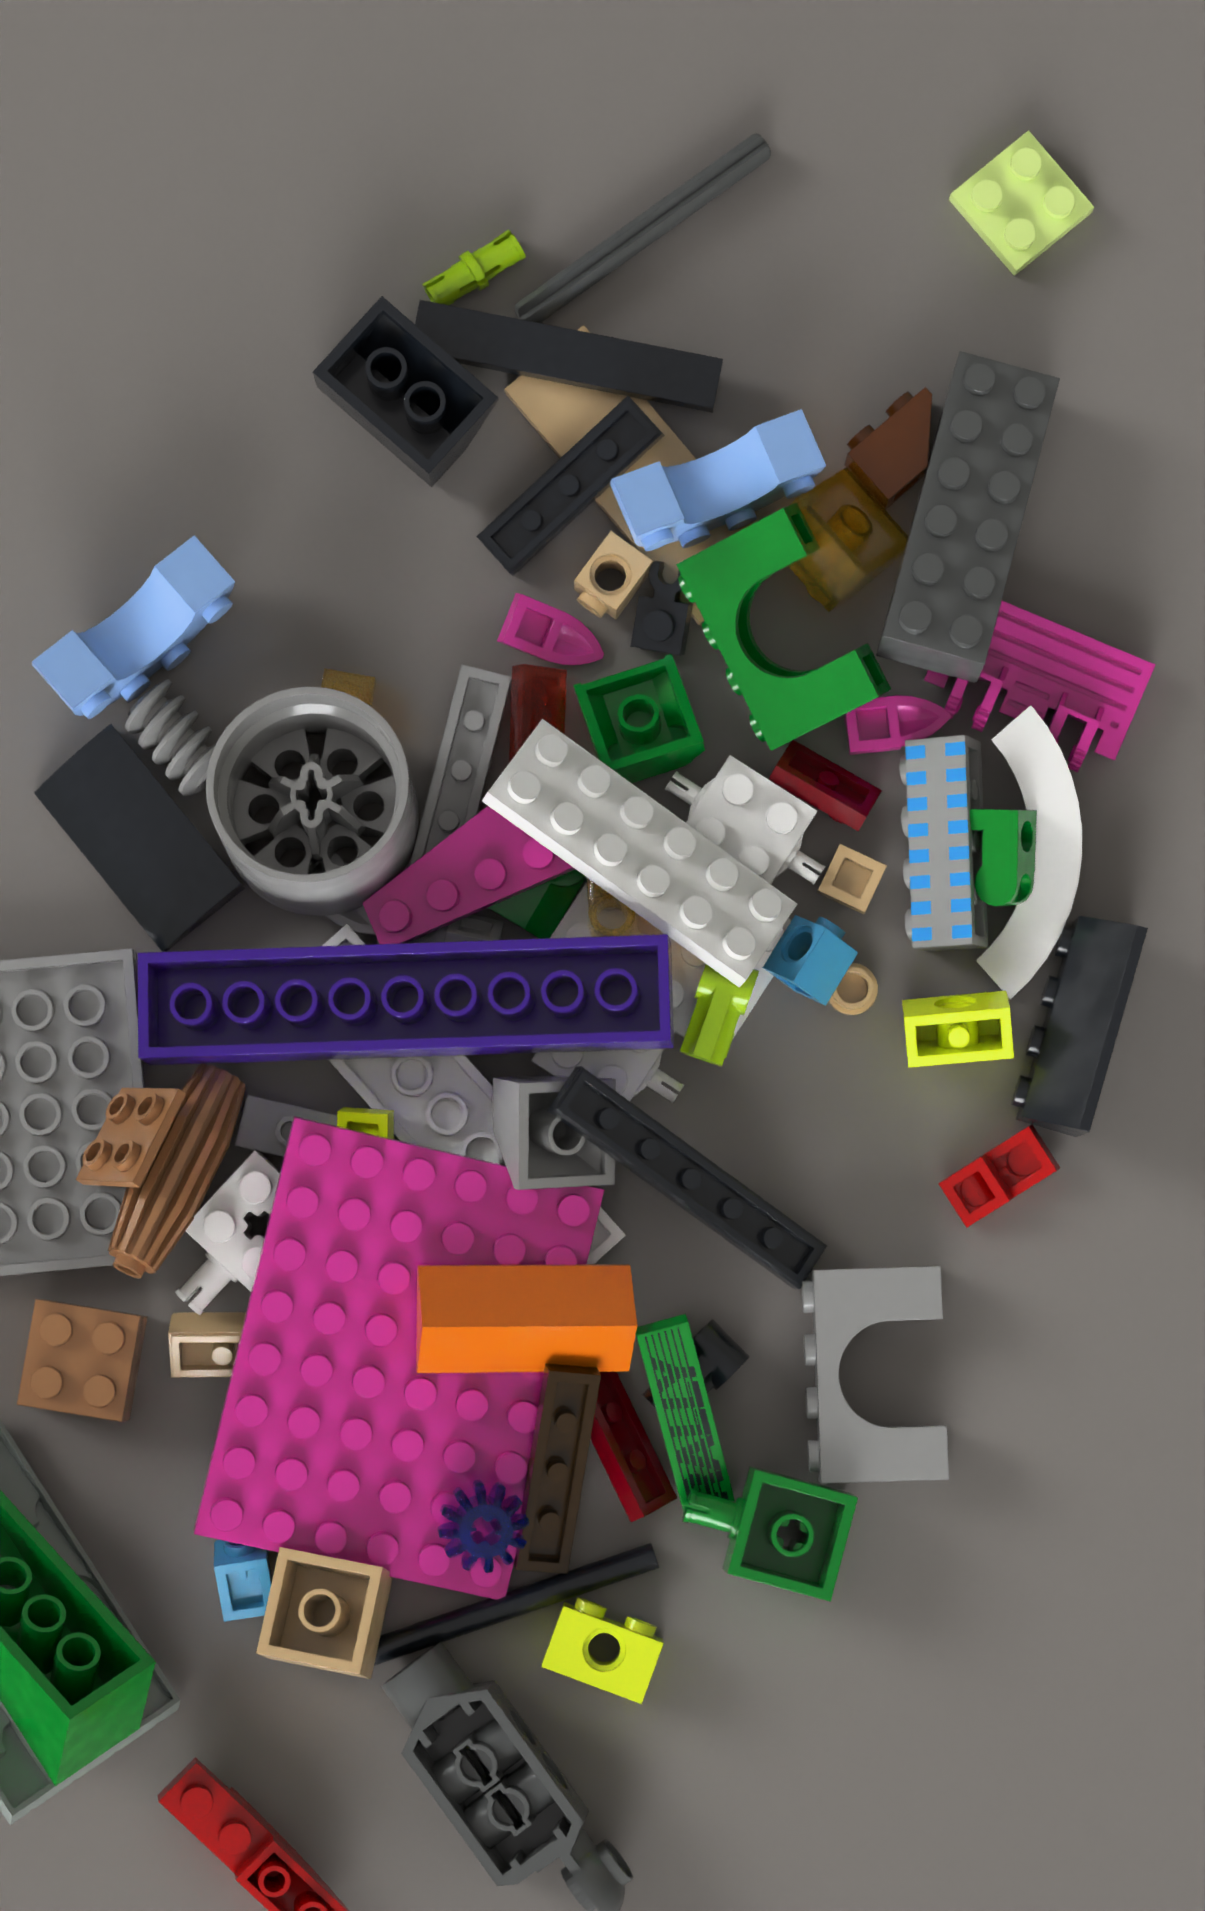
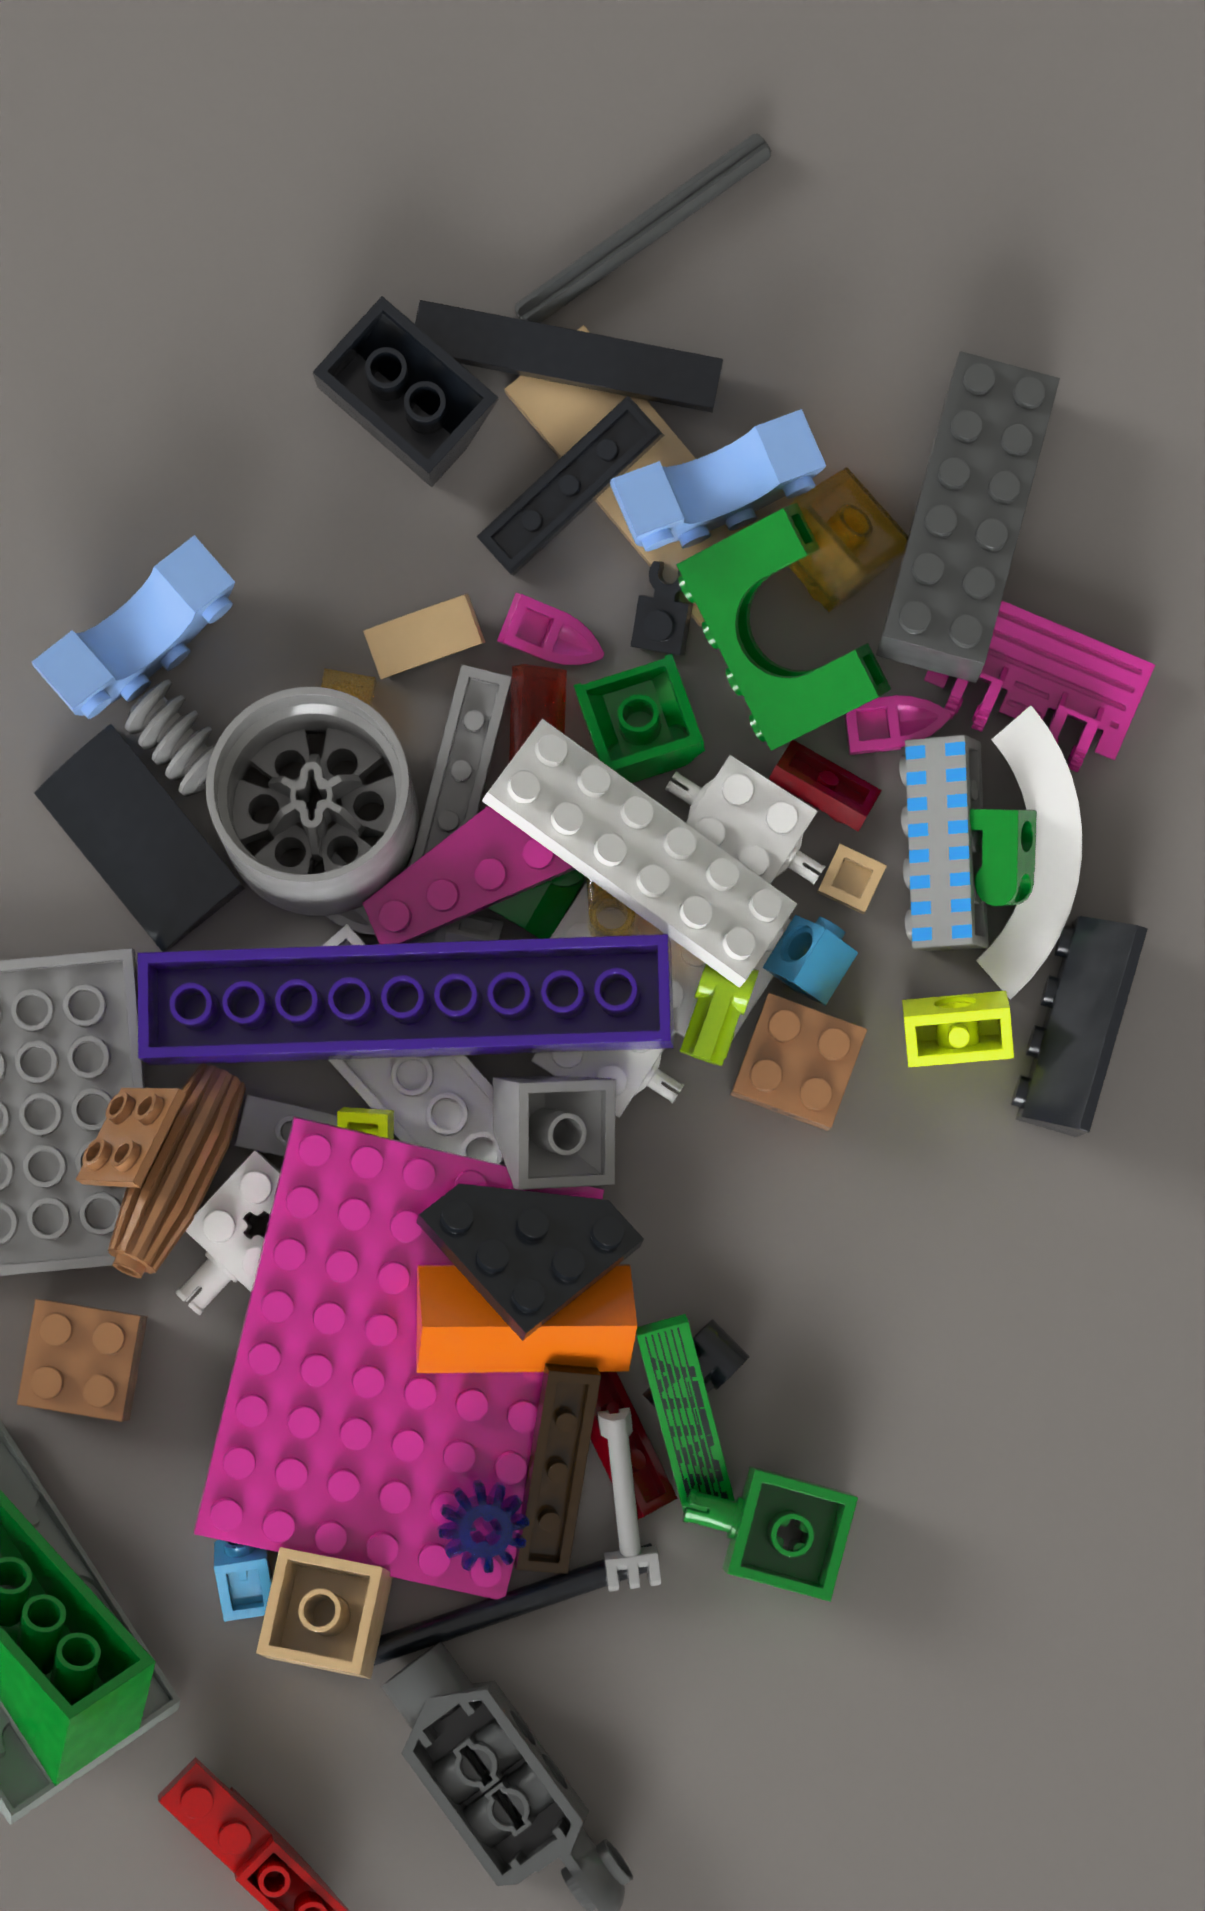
(204, 1343): tan slope -> none
(424, 636): none -> tan slope
(474, 269): lime pin -> none
(528, 1247): none -> black plate
(617, 555): tan brick -> none
(626, 1673): neon yellow brick -> none
(631, 1556): none -> light grey hinge
(687, 1177): black tile -> none
(798, 1062): none -> medium nougat brick
(846, 1444): light grey arch -> none
(855, 991): tan plate -> none
(896, 452): reddish brown slope -> none
(999, 1175): red slope -> none
(1021, 203): yellowish green plate -> none

